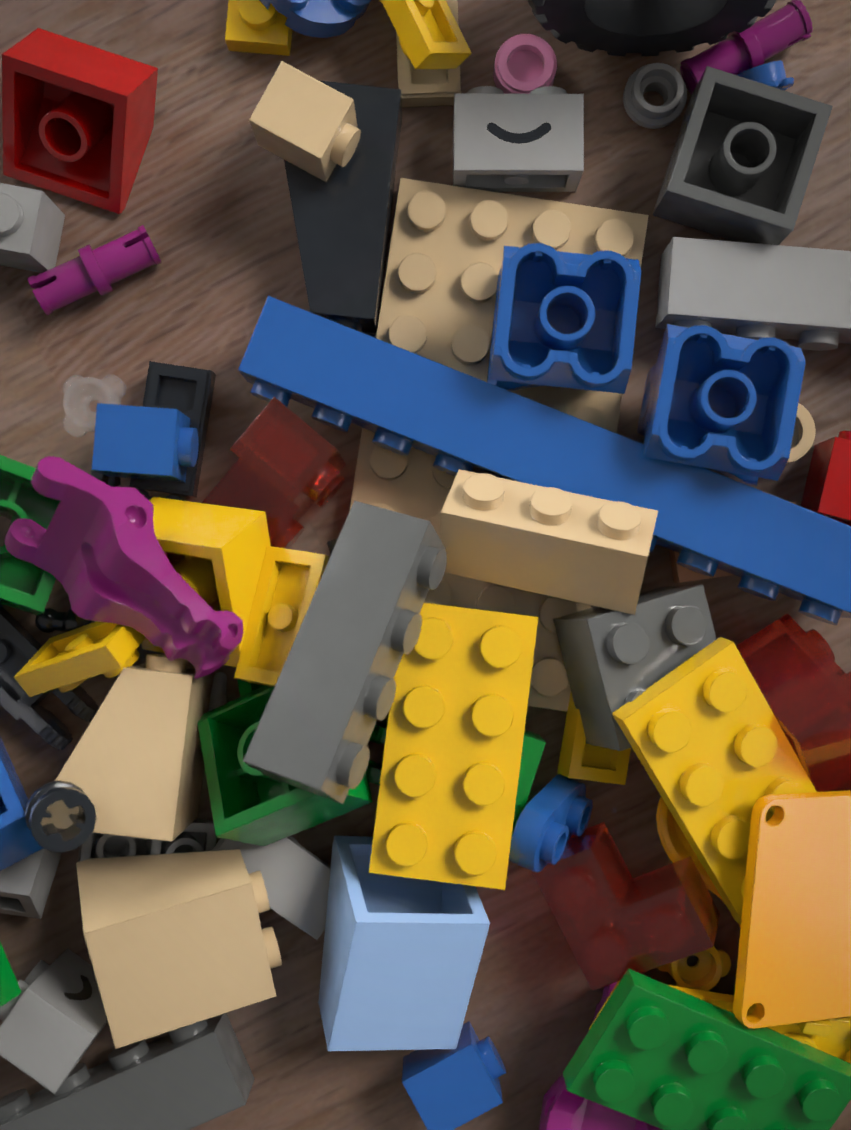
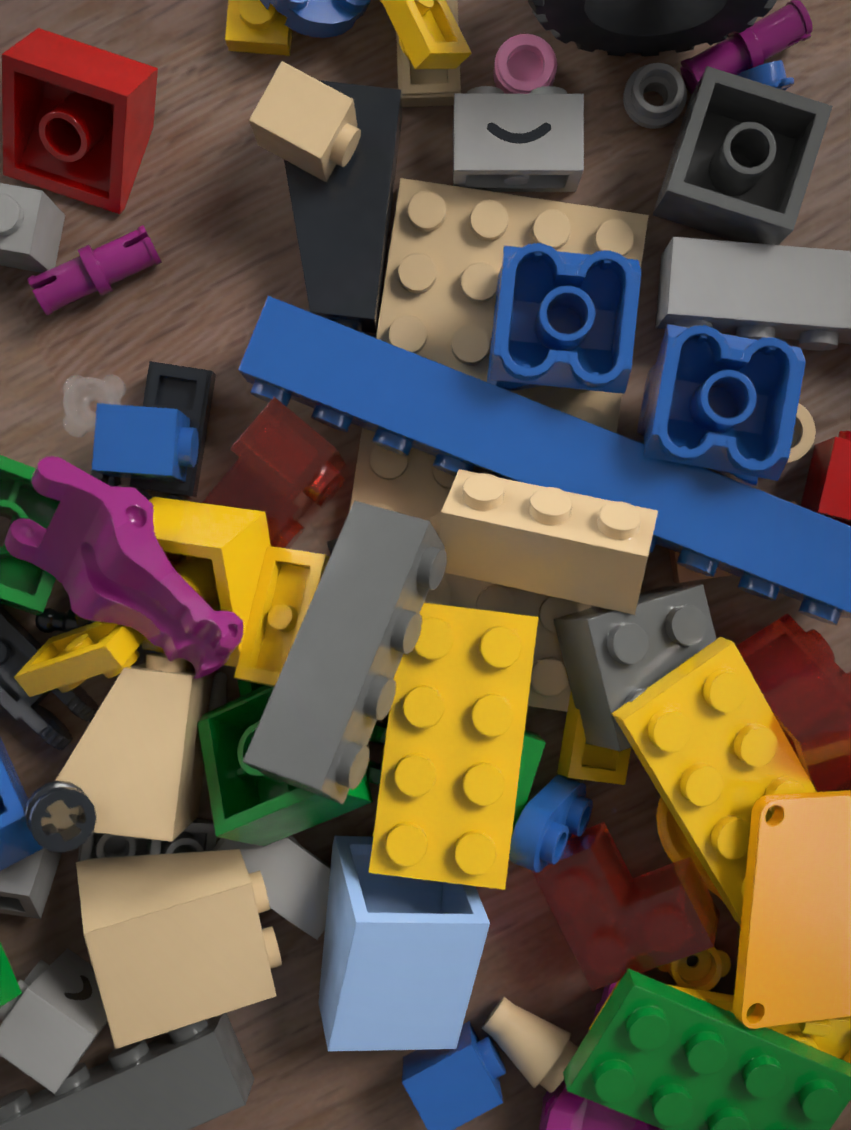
(531, 1043): none -> tan cone

